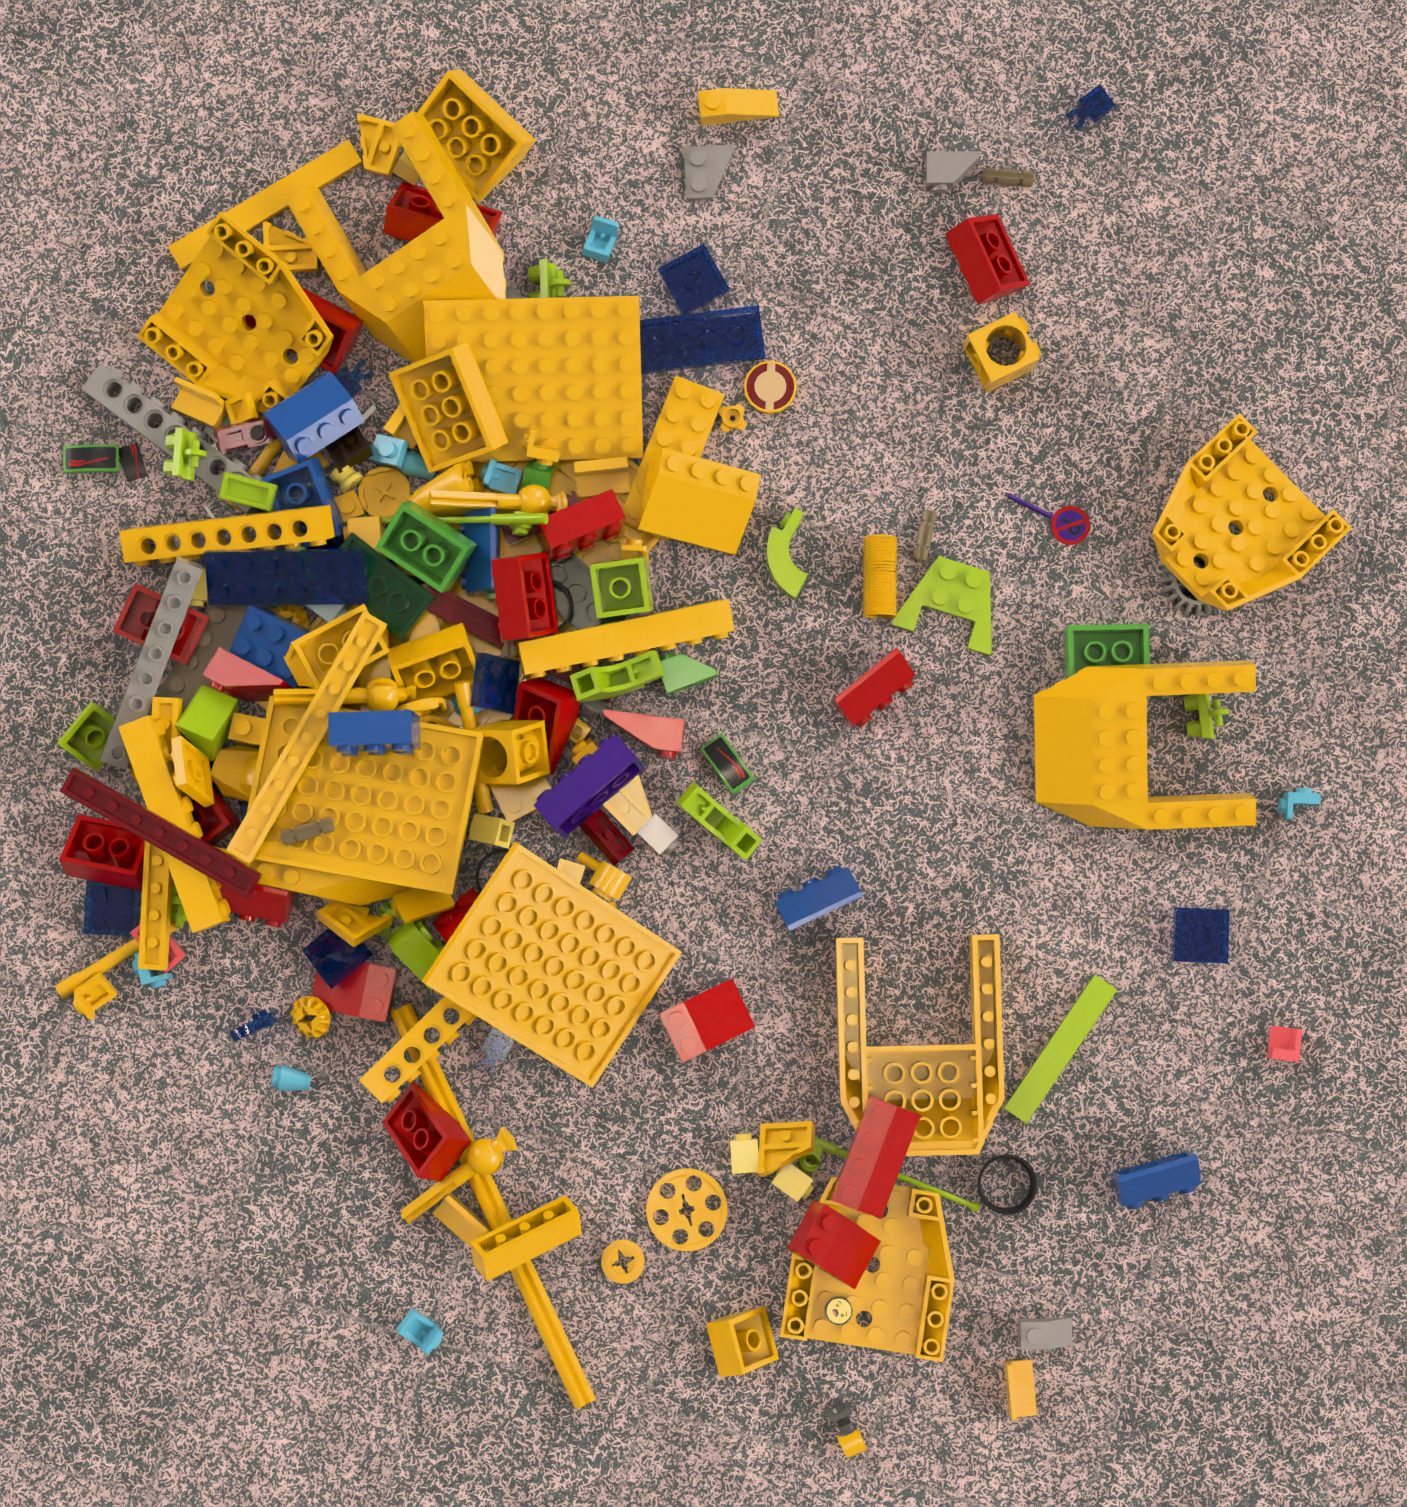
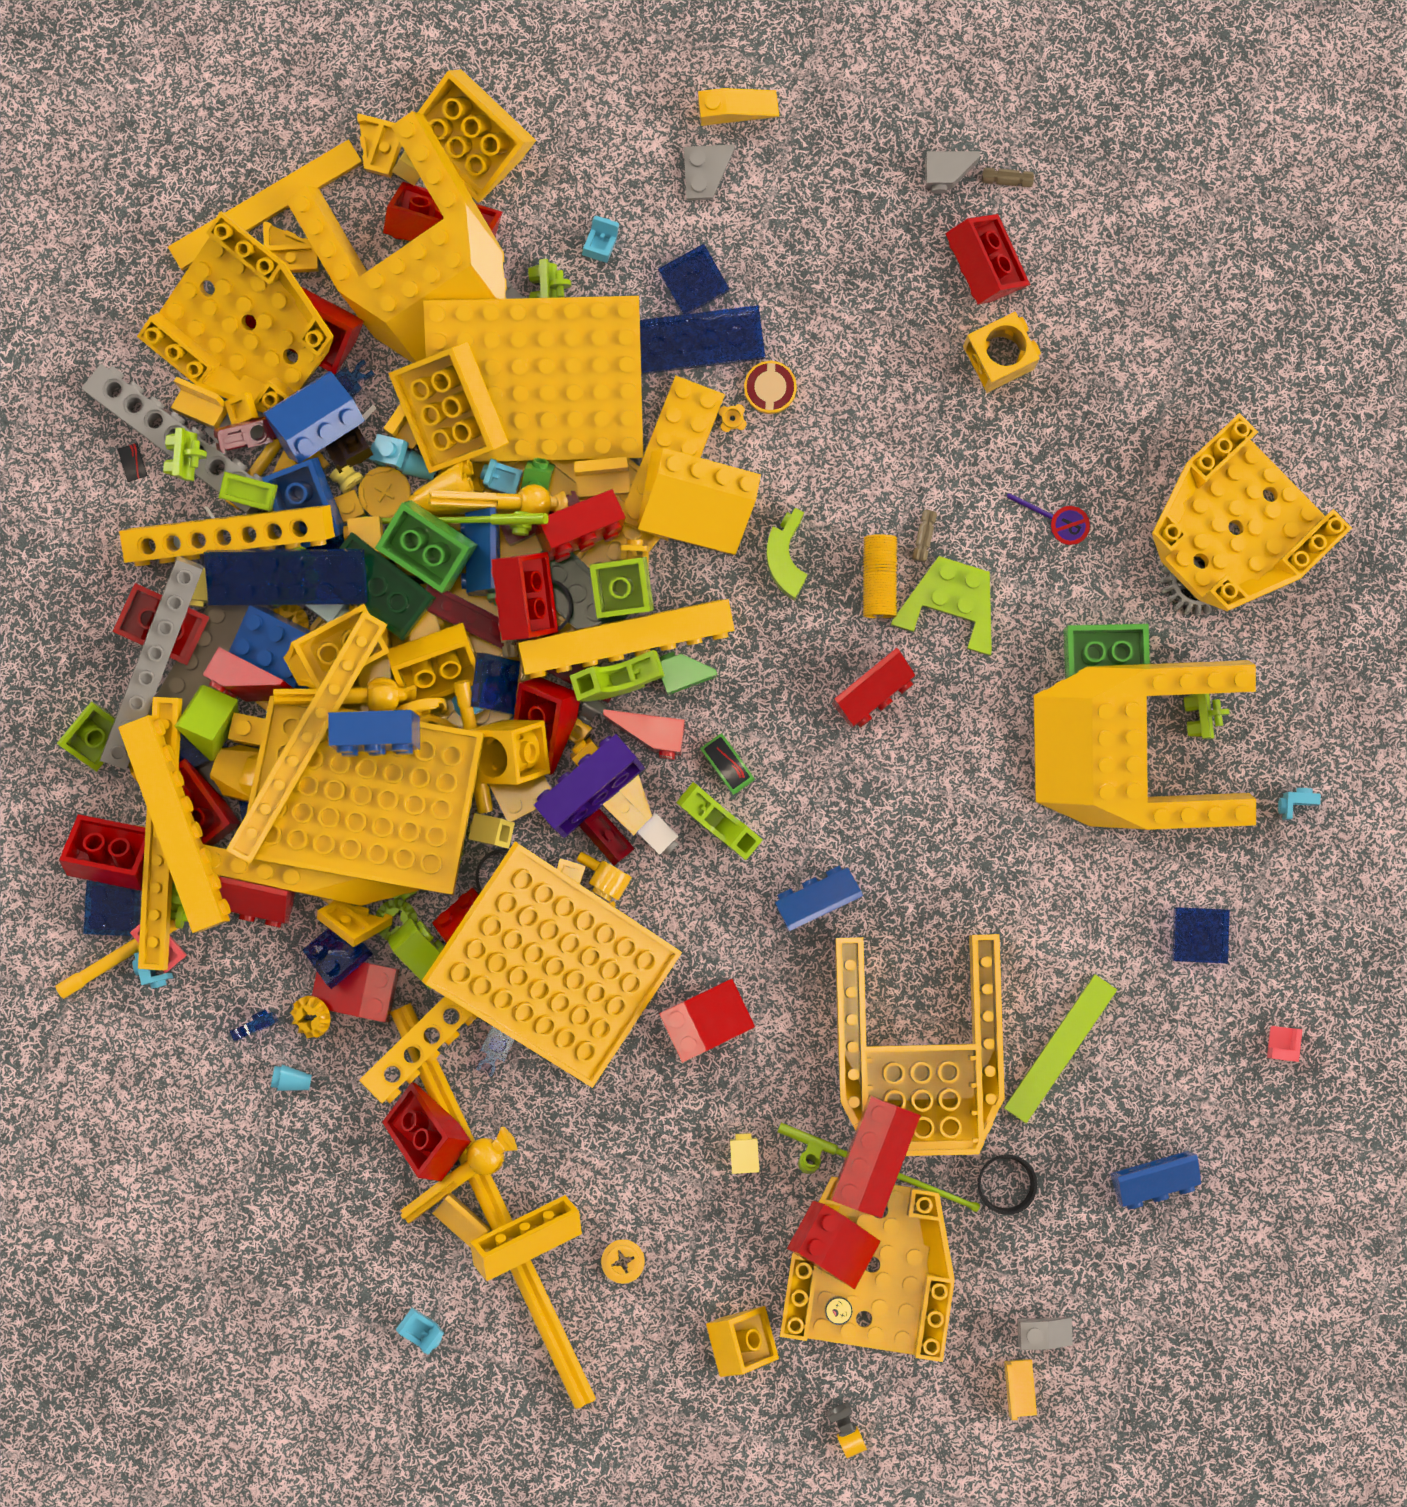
(90, 458): slope -> none
(93, 995): yellow bracket -> none
(161, 833): dark red tile -> none
(192, 771): yellow plate -> none
(307, 831): dark tan axle -> none
(419, 904): yellow panel -> none
(544, 454): yellow bracket -> none
(694, 1198): yellow wedge -> none
(783, 1144): yellow wing -> none
(793, 1182): light yellow brick -> none
(1094, 105): clear blue plate -> none

